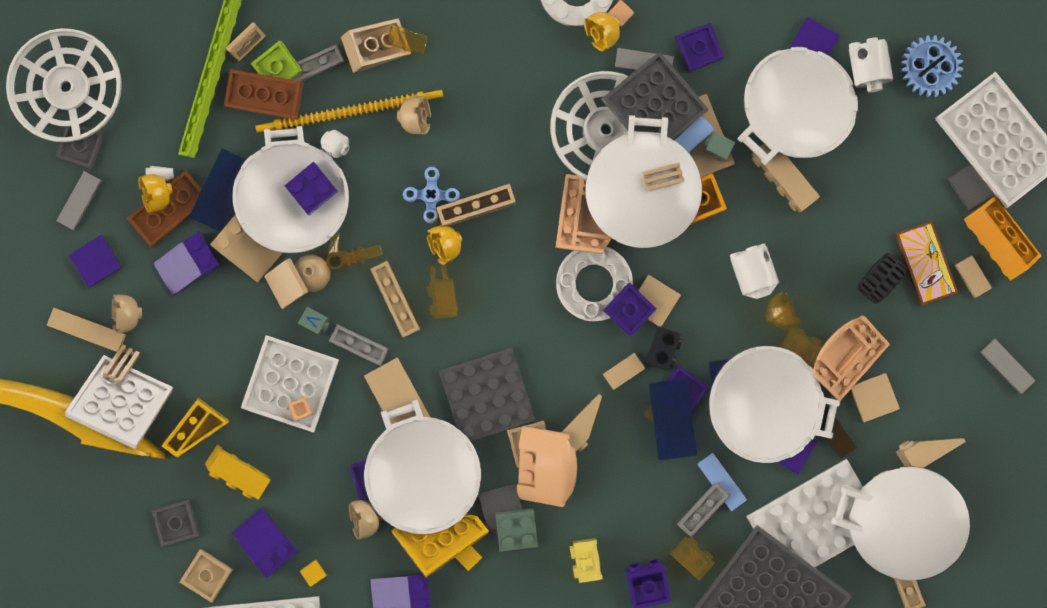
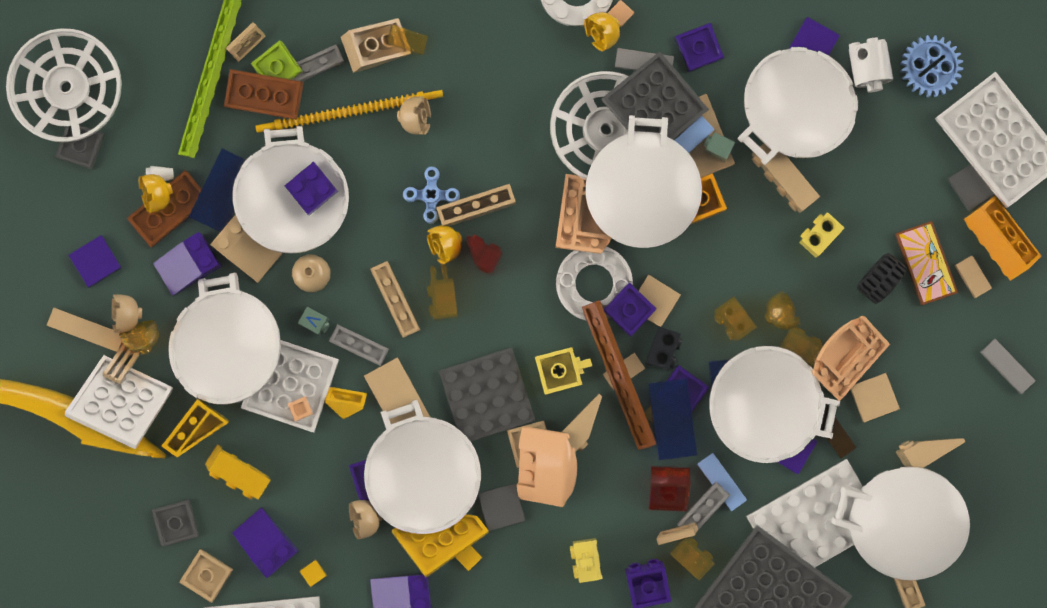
(79, 200): light grey tile -> none
(141, 337): none -> clear yellow cylinder
(224, 343): none -> white dish
(286, 283): tan tile -> none
(335, 143): white head -> none
(345, 401): none -> yellow slope
(351, 257): clear yellow piece -> none
(485, 256): none -> clear red slope
(516, 529): sand green plate -> none
(564, 359): none -> light yellow hinge
(619, 375): none -> dark orange plate
(669, 488): none -> clear red slope
(677, 533): none -> tan tile
(678, 172): tan tile -> none
(734, 319): none -> clear yellow brick
(755, 271): white cylinder -> none
(824, 238): none -> light yellow brick

